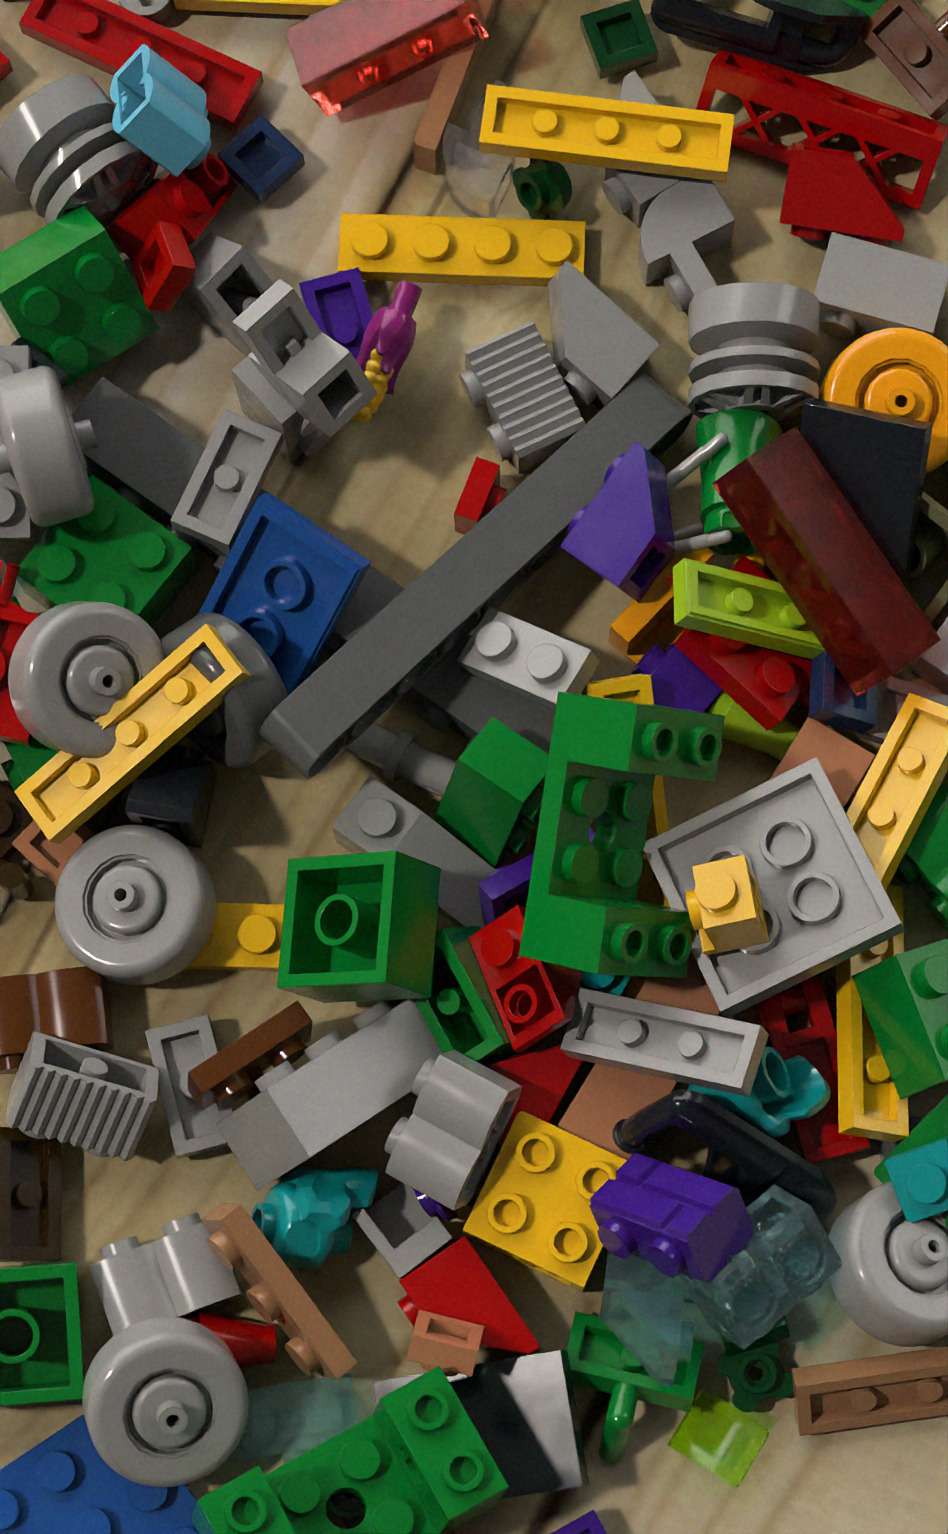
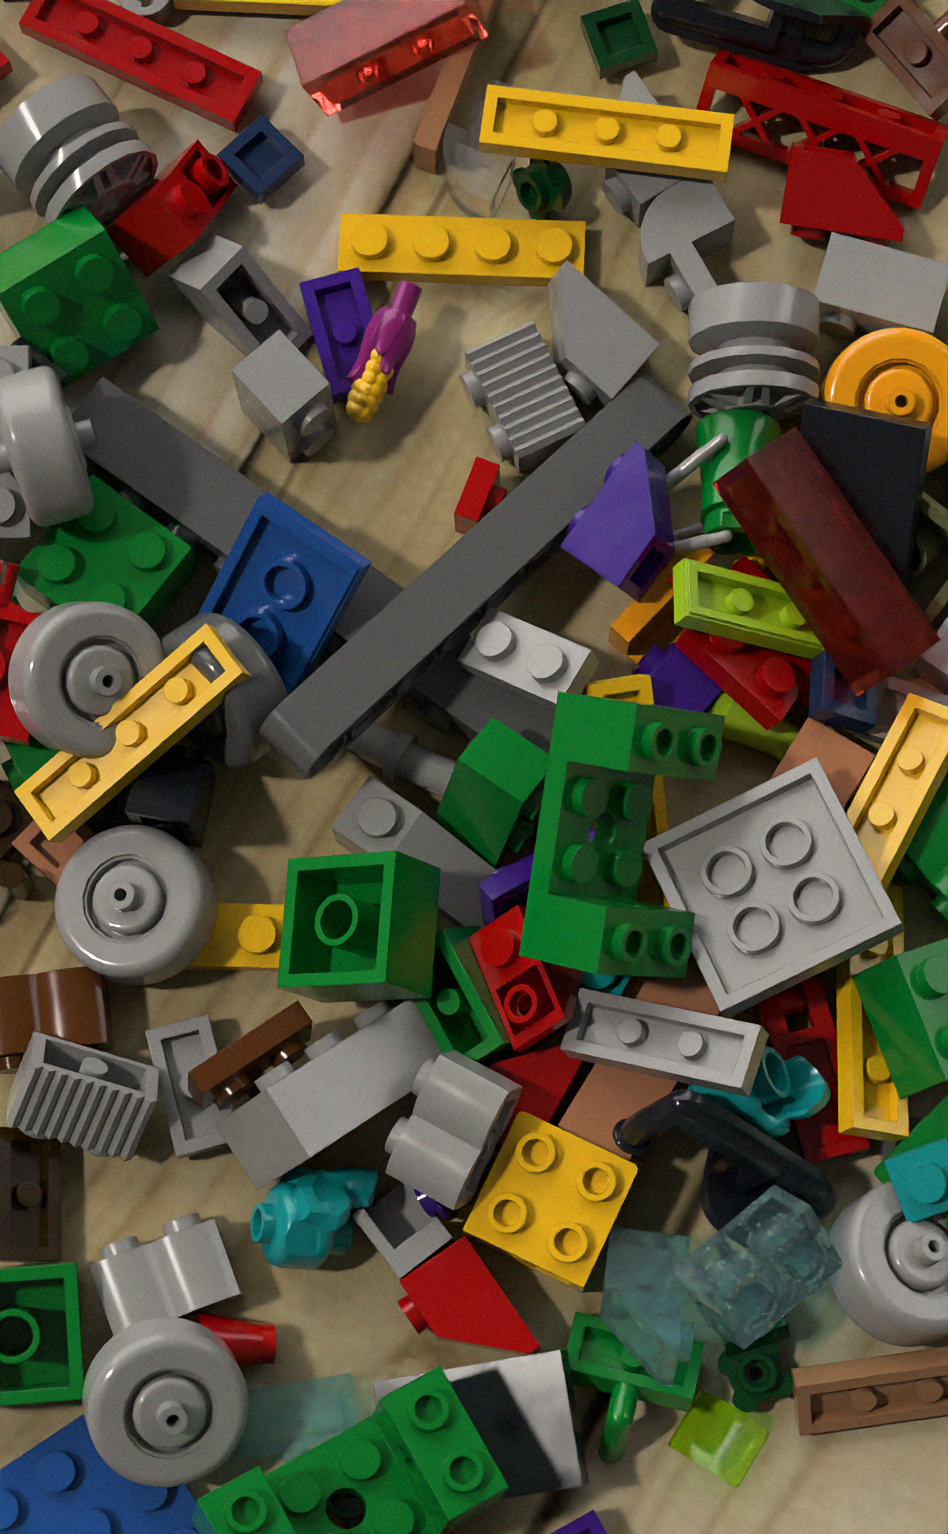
(160, 111): medium azure brick -> none
(164, 267): red plate -> none
(227, 480): light grey plate -> none
(277, 1292): medium nougat plate -> none
(302, 361): light grey brick -> none
(445, 1343): nougat plate -> none
(671, 1218): dark purple brick -> none
(726, 906): yellow brick -> none

